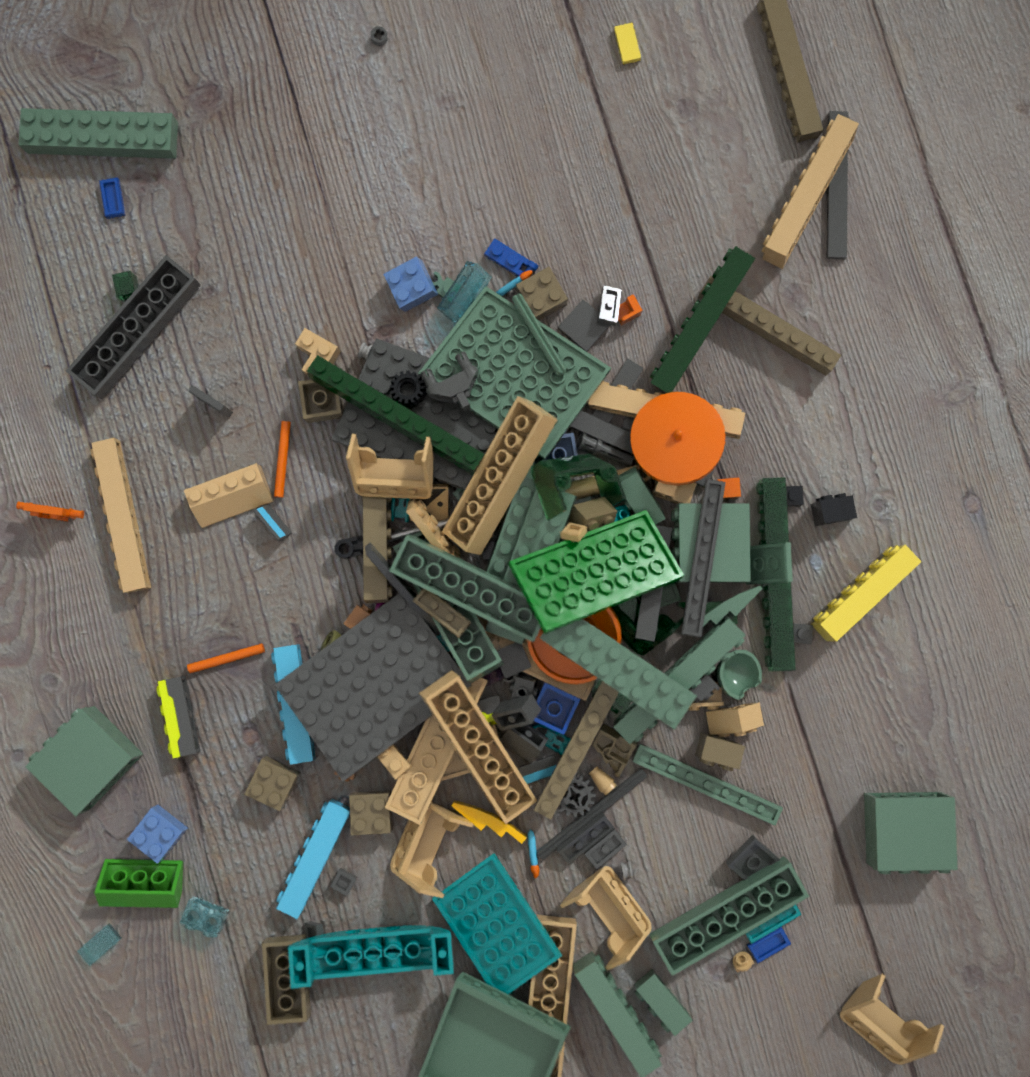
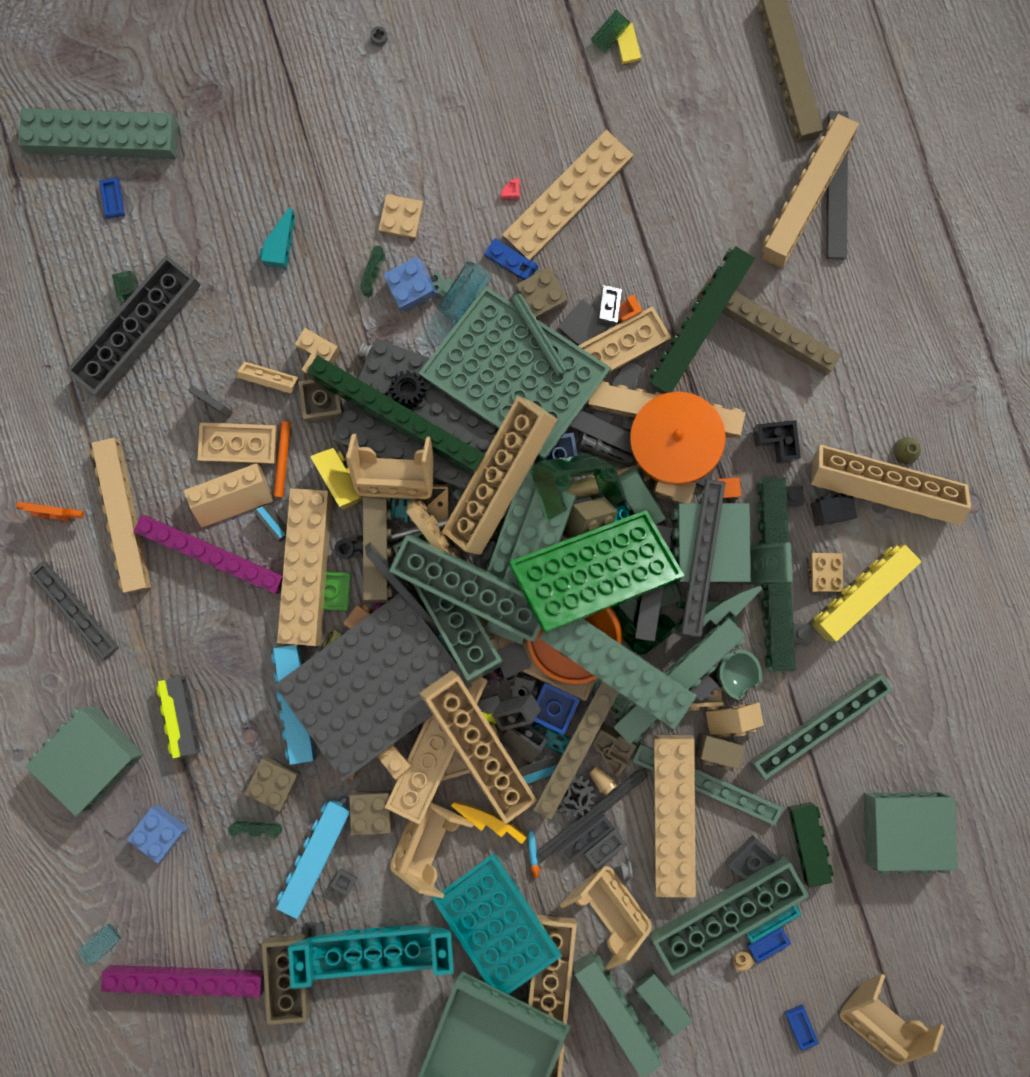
(74, 610): none -> dark grey tile
(140, 883): bright green slope -> none
(183, 981): none -> magenta brick
(206, 911): clear light blue brick -> none
(209, 554): none -> magenta brick
(225, 658): orange piece -> none
(237, 443): none -> tan plate
(255, 828): none -> clear green plate
(267, 377): none -> tan plate
(278, 243): none -> teal slope
(305, 567): none -> tan brick
(337, 477): none -> light yellow slope
(337, 591): none -> bright green tile
(372, 270): none -> clear green plate
(401, 216): none -> tan plate
(442, 612): dark tan tile -> none
(455, 388): dark grey connector -> none
(511, 190): none -> coral tile
(511, 285): medium azure piece -> none
(567, 195): none -> tan plate
(573, 532): tan tile -> none
(610, 31): none -> clear green tile
(628, 339): none -> tan plate
(674, 816): none -> tan brick
(783, 436): none -> black brick
(801, 1027): none -> blue tile
(810, 844): none -> dark green brick
(821, 725): none -> sand green brick
(826, 572): none -> tan hinge
(890, 485): none -> tan brick
(907, 450): none -> olive brick

